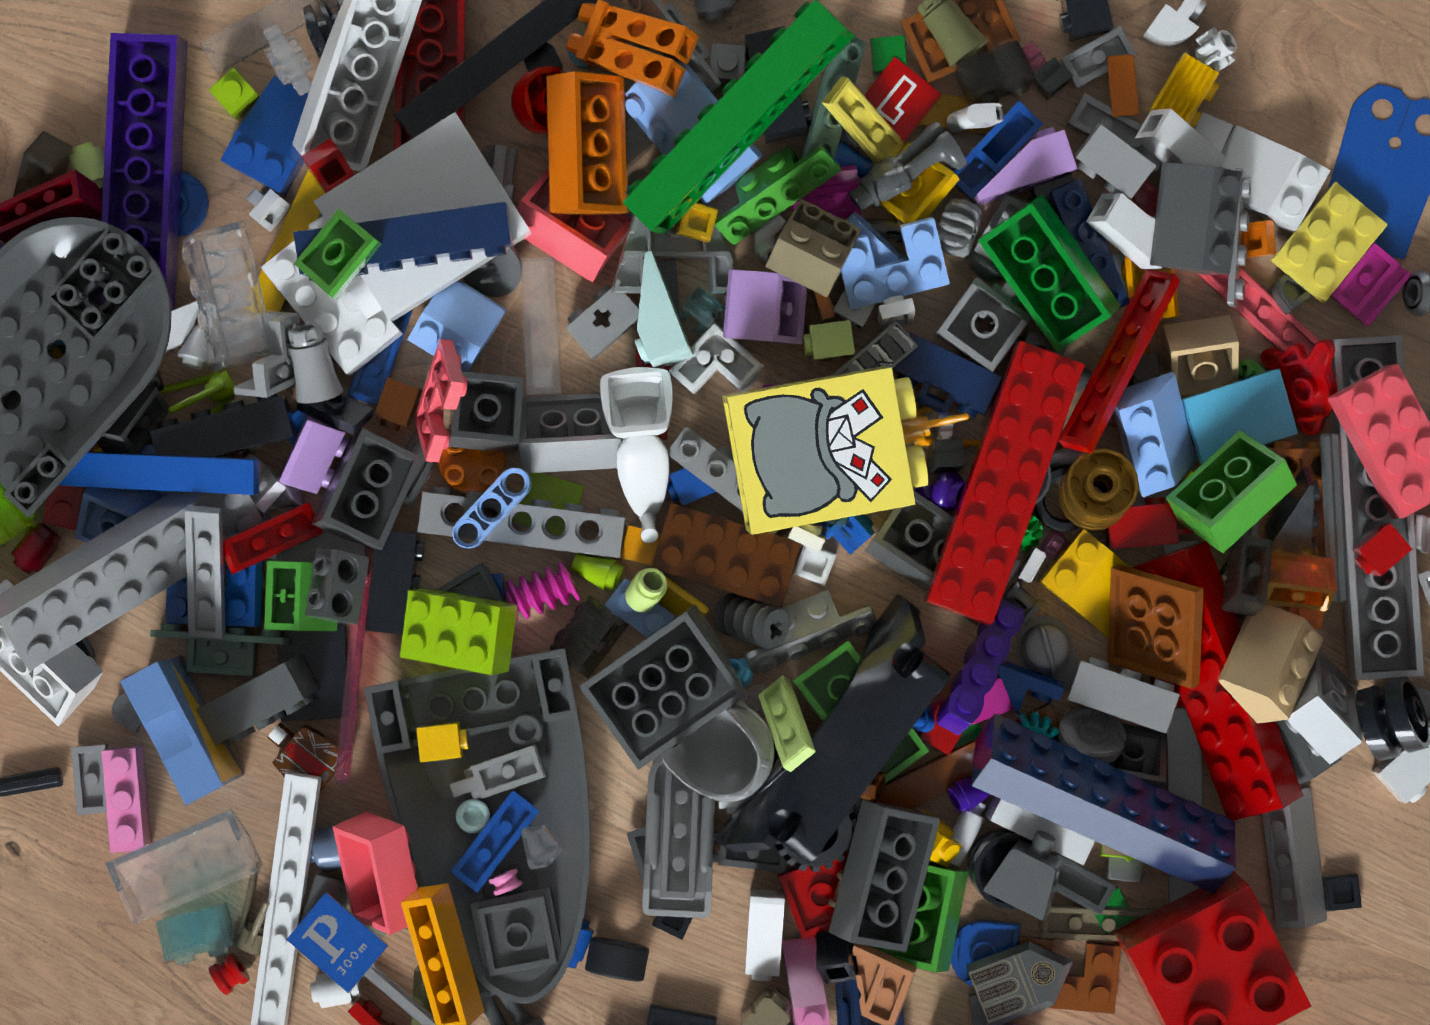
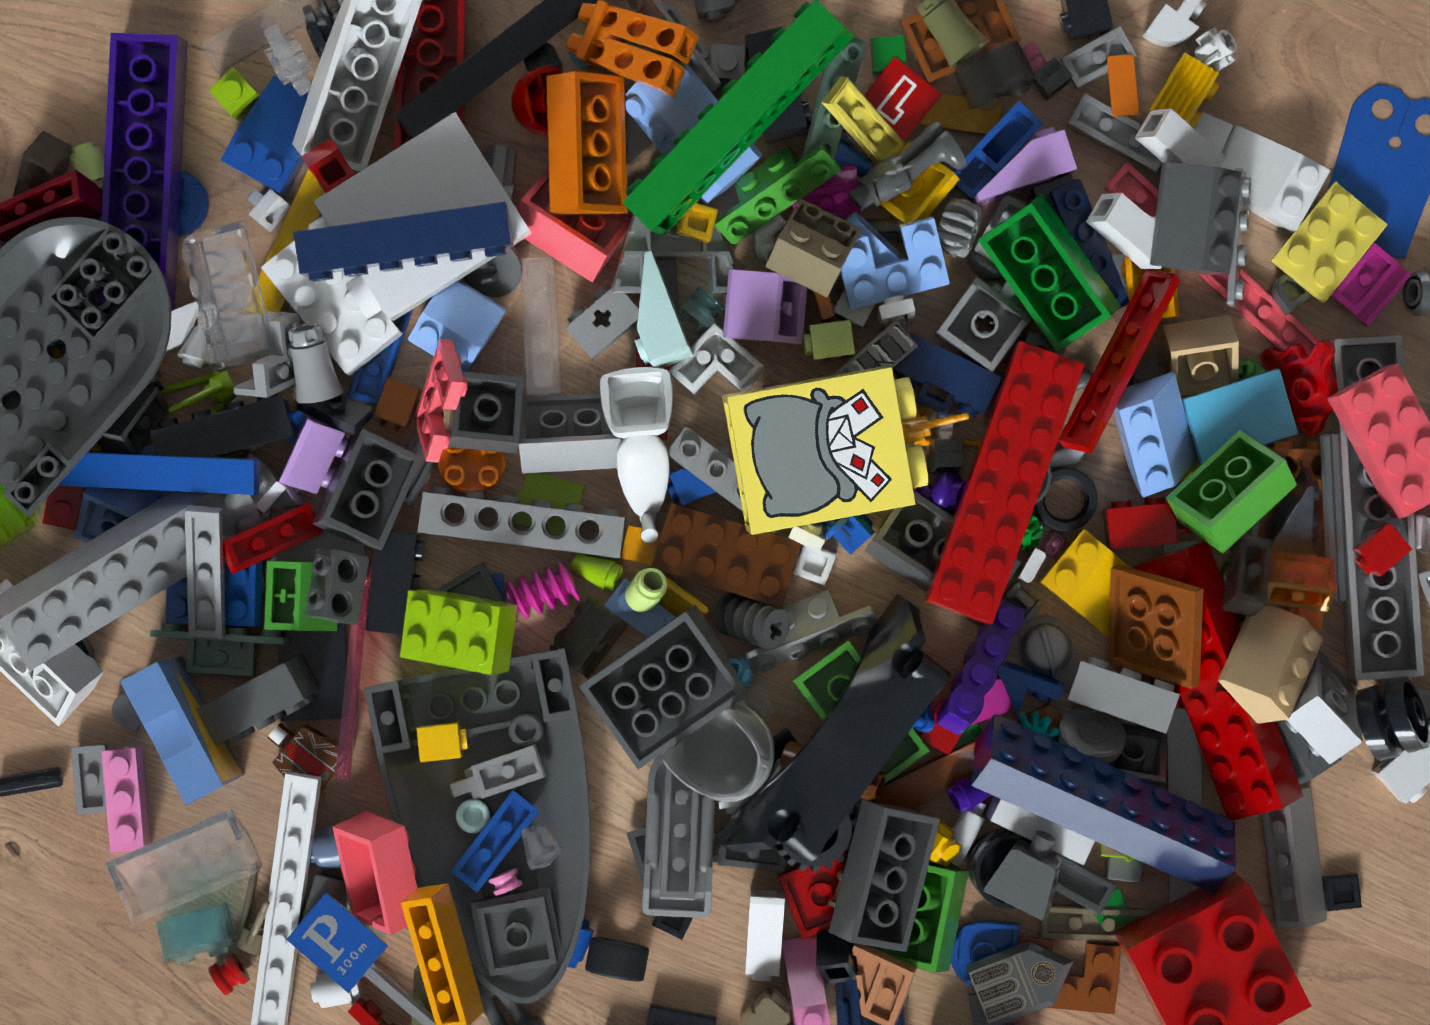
(35, 548): dark red brick -> none
(337, 254): bright green slope -> none
(476, 515): light blue beam -> none
(786, 723): yellowish green tile -> none
(975, 116): white piece -> none
(1108, 472): pearl gold wheel -> none
(1114, 161): light grey brick -> none
(1259, 239): orange plate -> none

